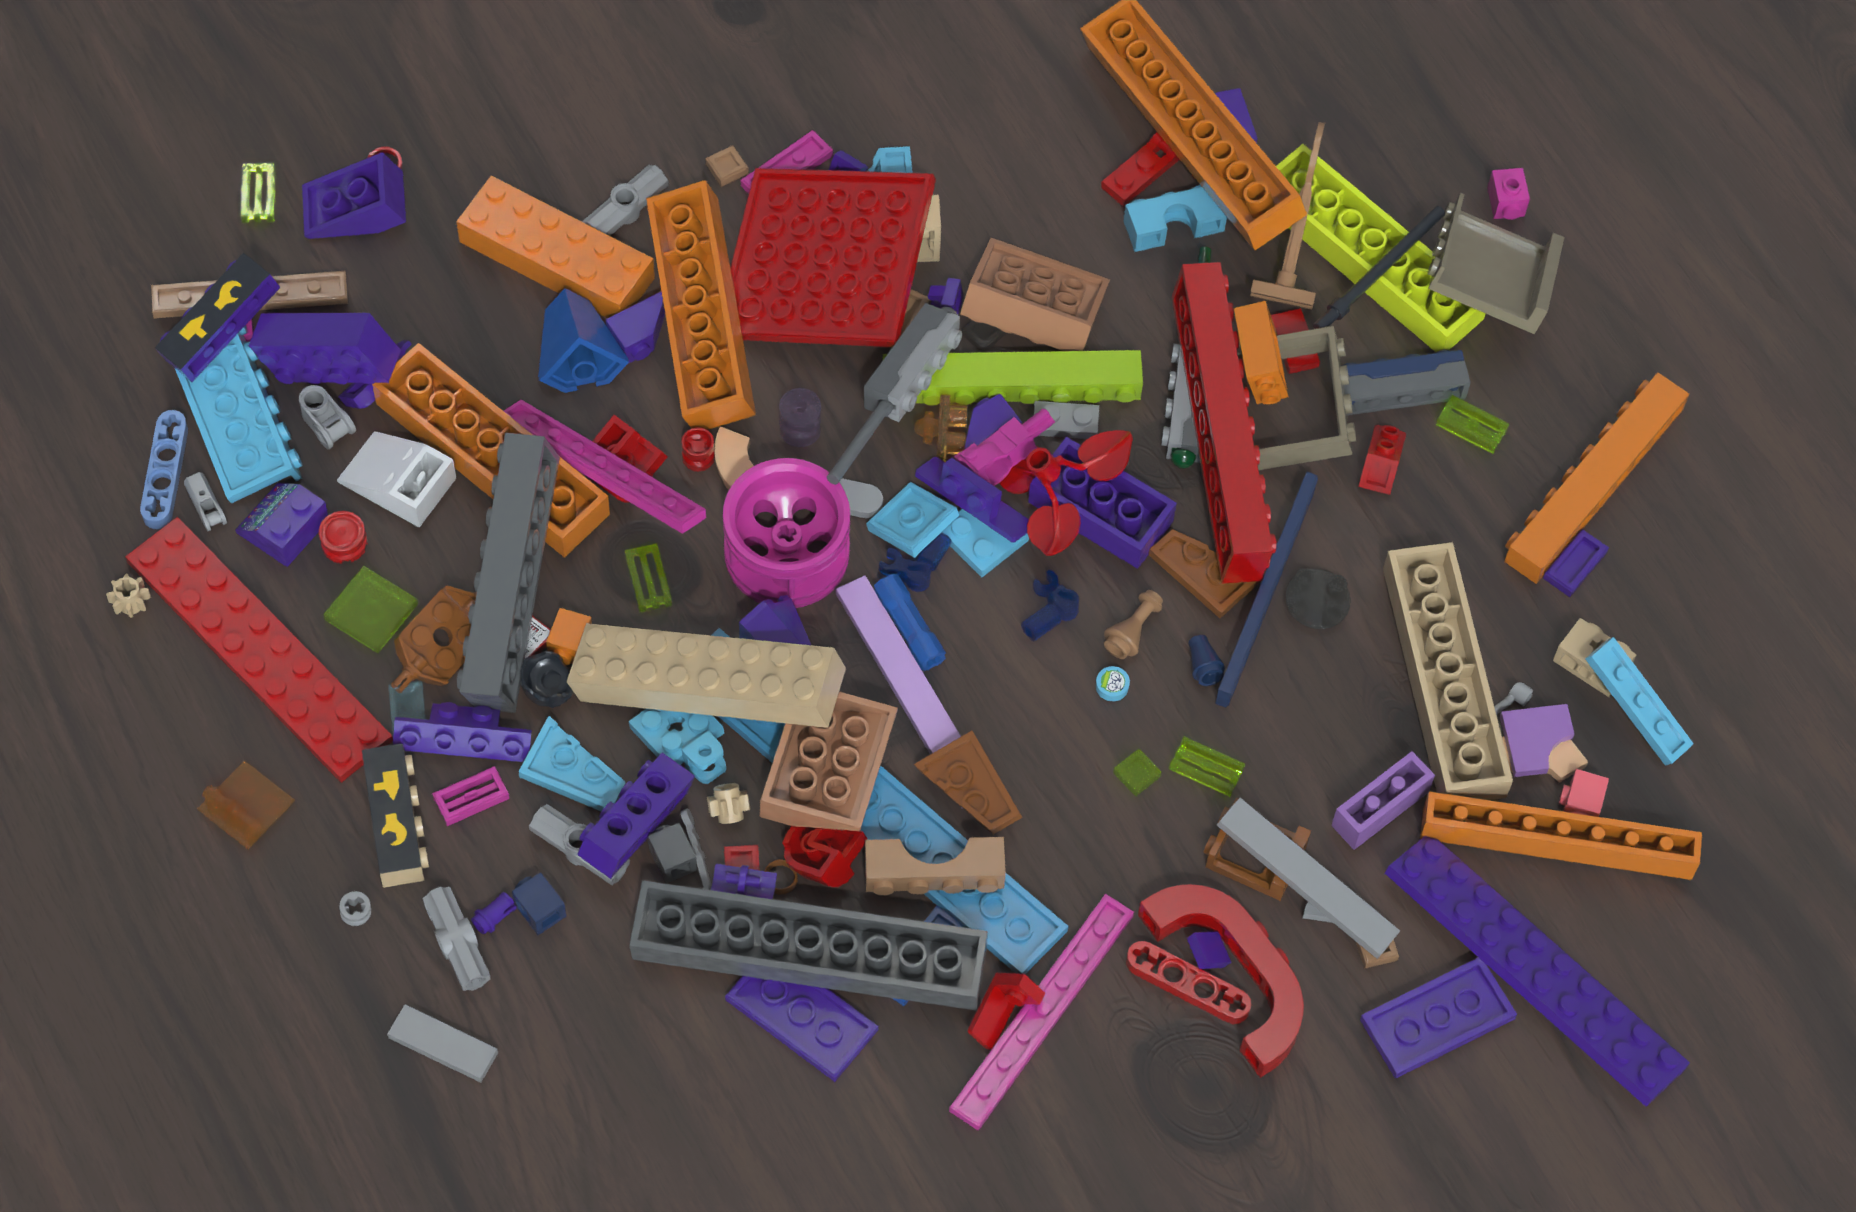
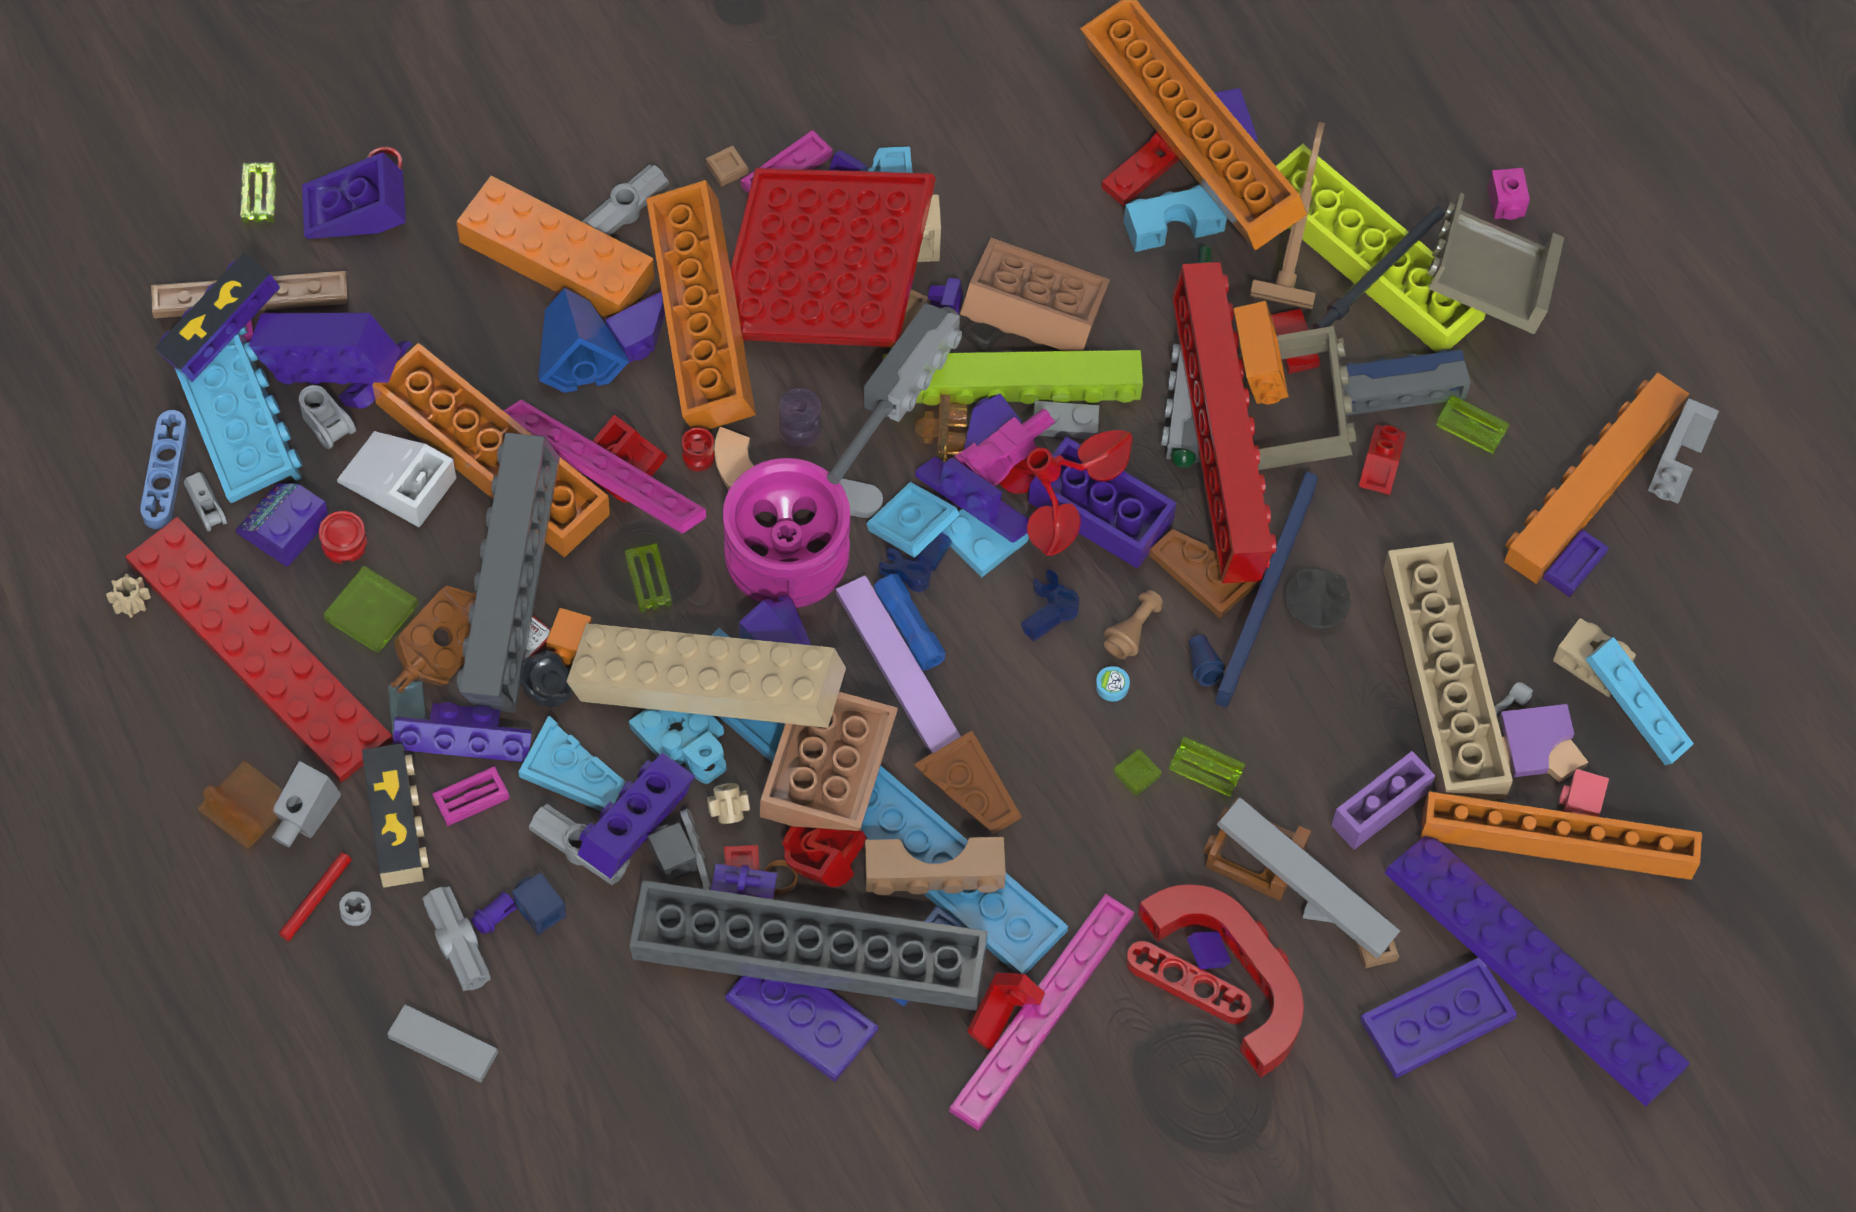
(304, 804): none -> light grey torso
(315, 896): none -> red bar
(1692, 432): none -> light grey panel

